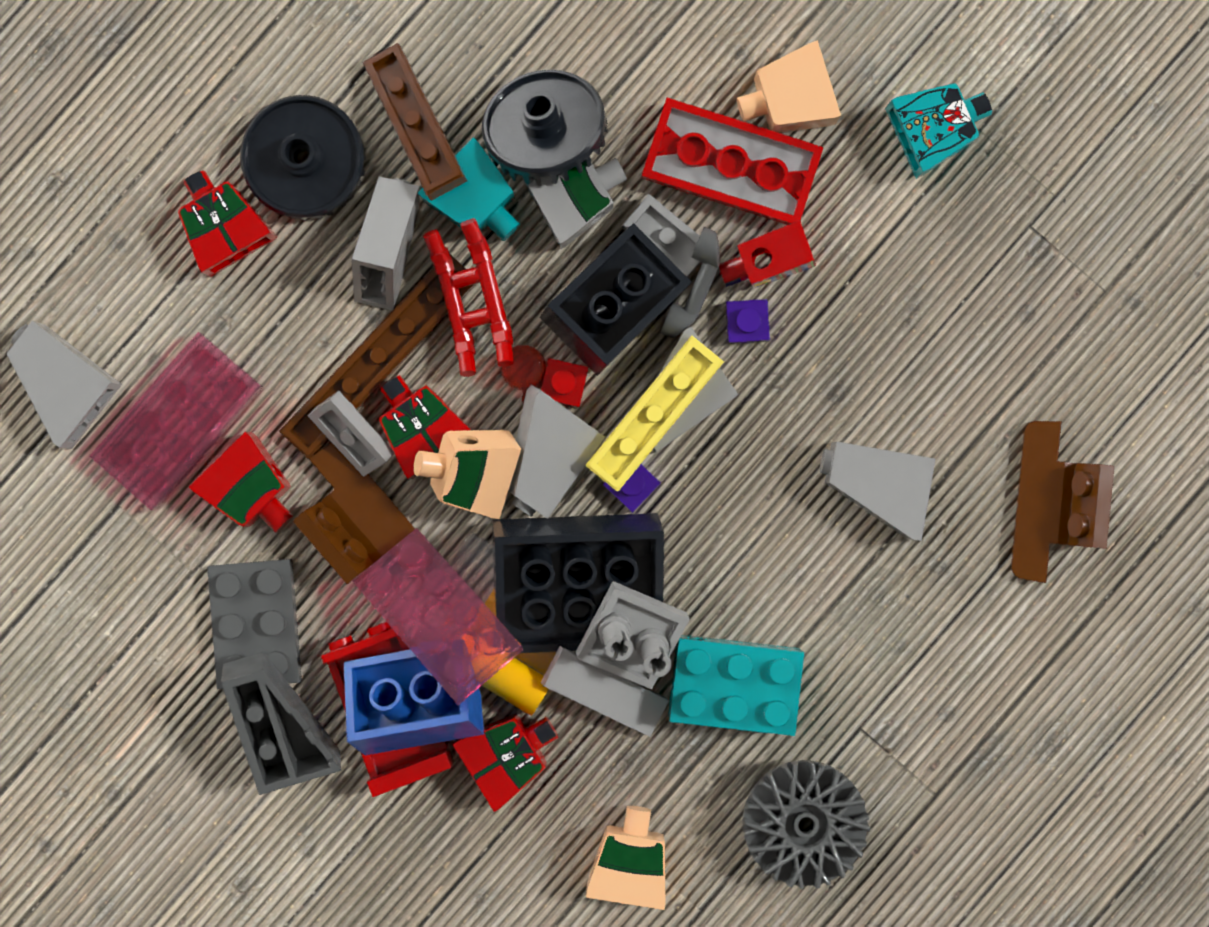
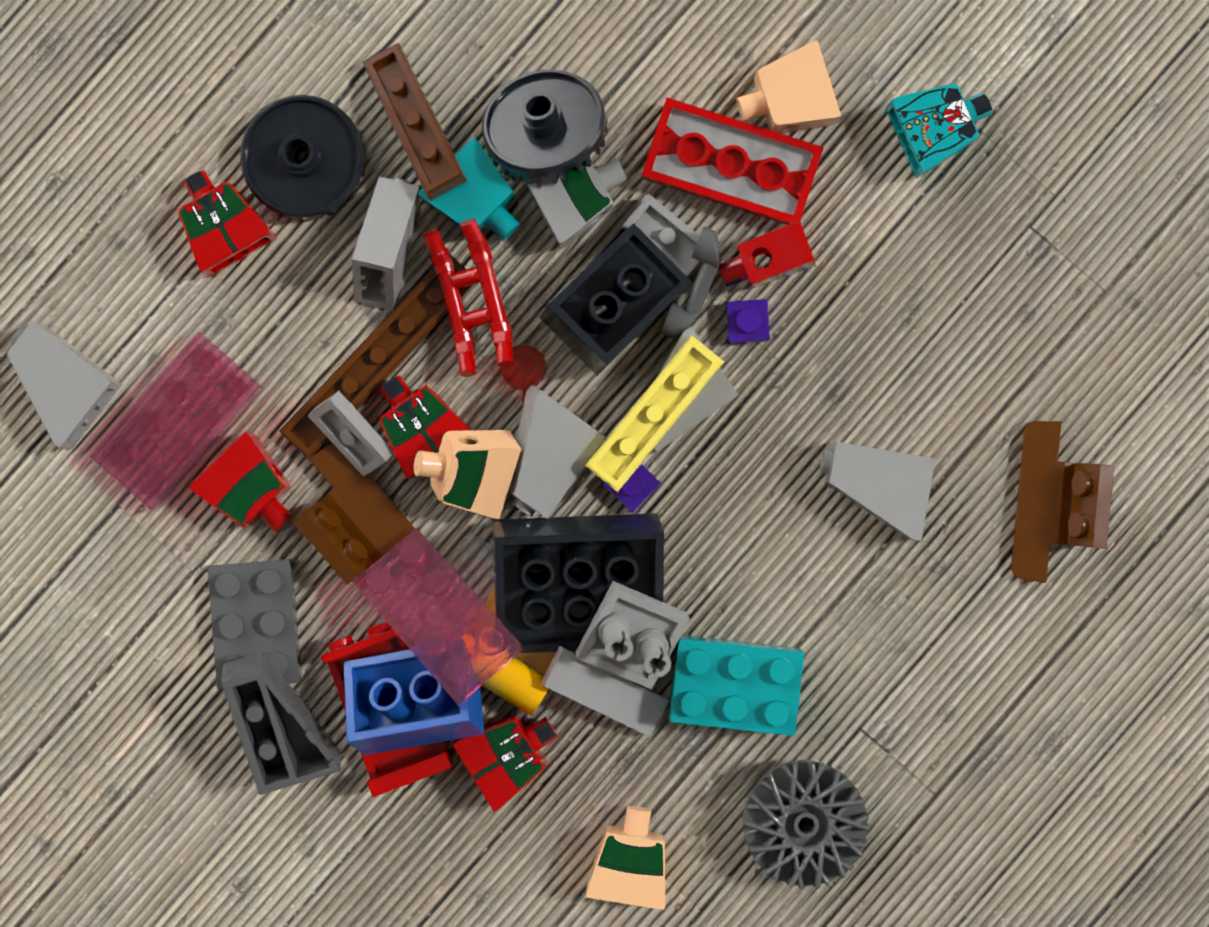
(564, 382): red plate -> none

